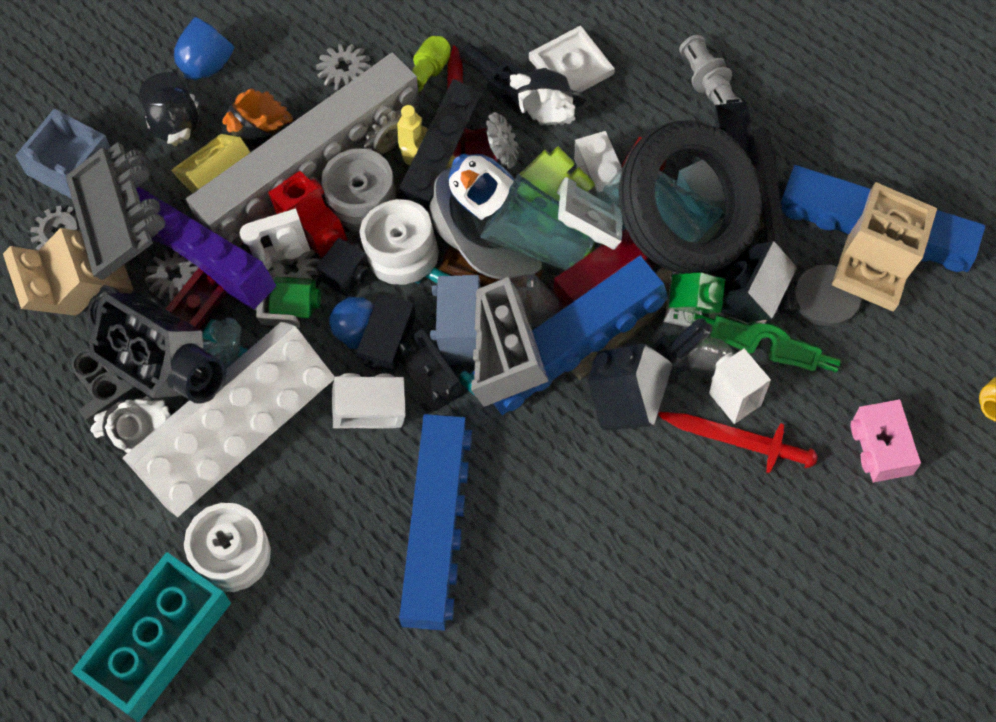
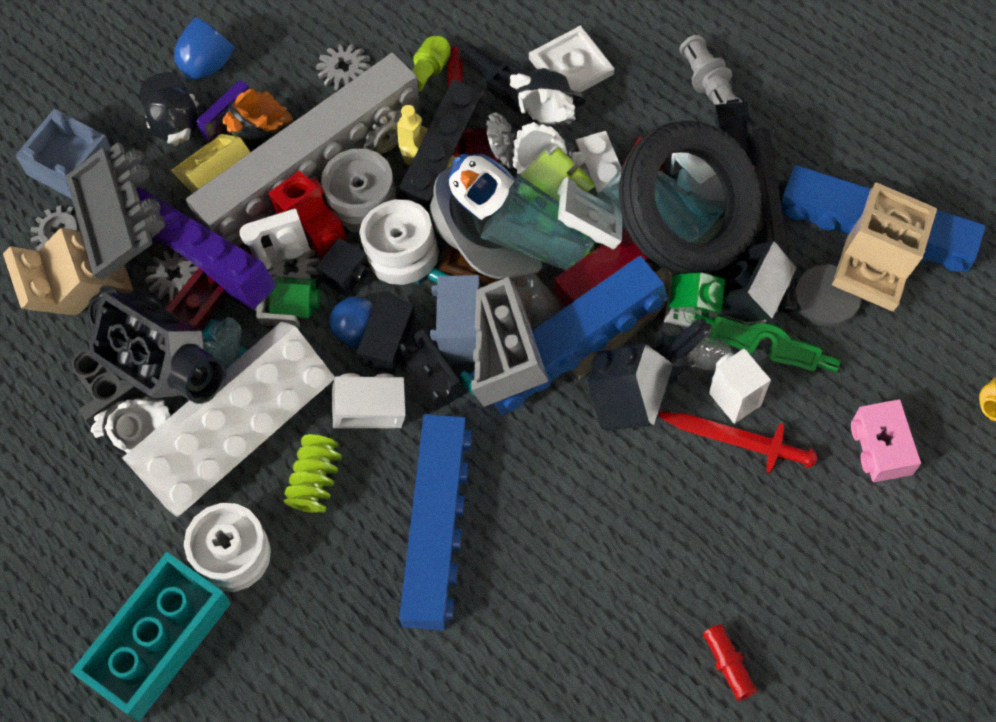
(211, 121): none -> dark purple tile
(311, 473): none -> lime piece
(536, 139): none -> white hair
(693, 165): none -> white bracket
(729, 662): none -> red pin

